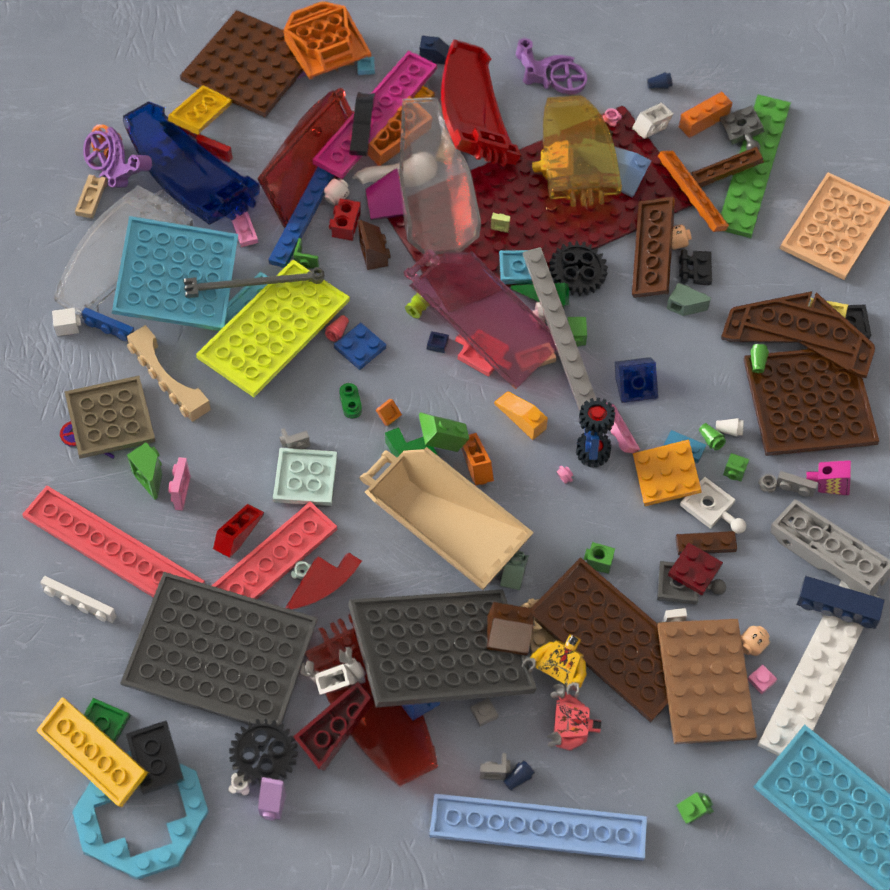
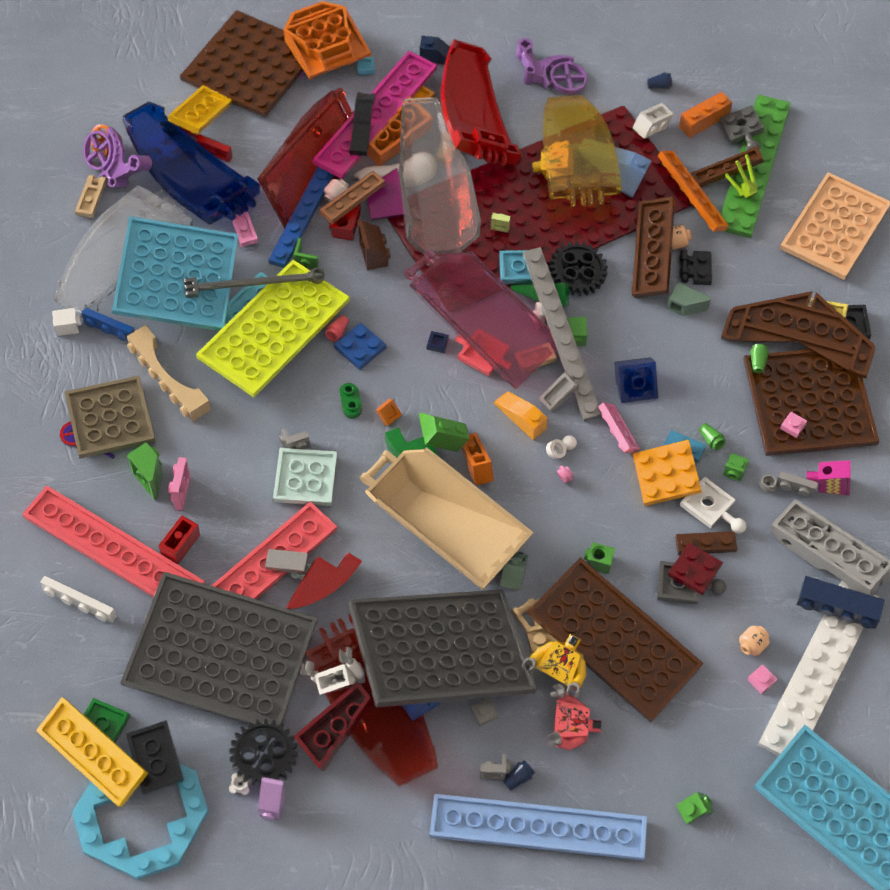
(179, 539): none -> red brick
(236, 530): red slope -> none
(286, 561): none -> light grey tile
(352, 197): none -> medium nougat plate
(415, 307): lime wheel -> none
(509, 628): reddish brown slope -> none
(558, 392): none -> light grey tile
(568, 443): none -> white plate
(595, 420): black plate -> none
(612, 116): bright pink plate -> none
(675, 615): white plate -> none
(706, 681): medium nougat plate -> none
(731, 427): white cone -> none
(748, 189): none -> lime plant
(793, 424): none -> bright pink plate

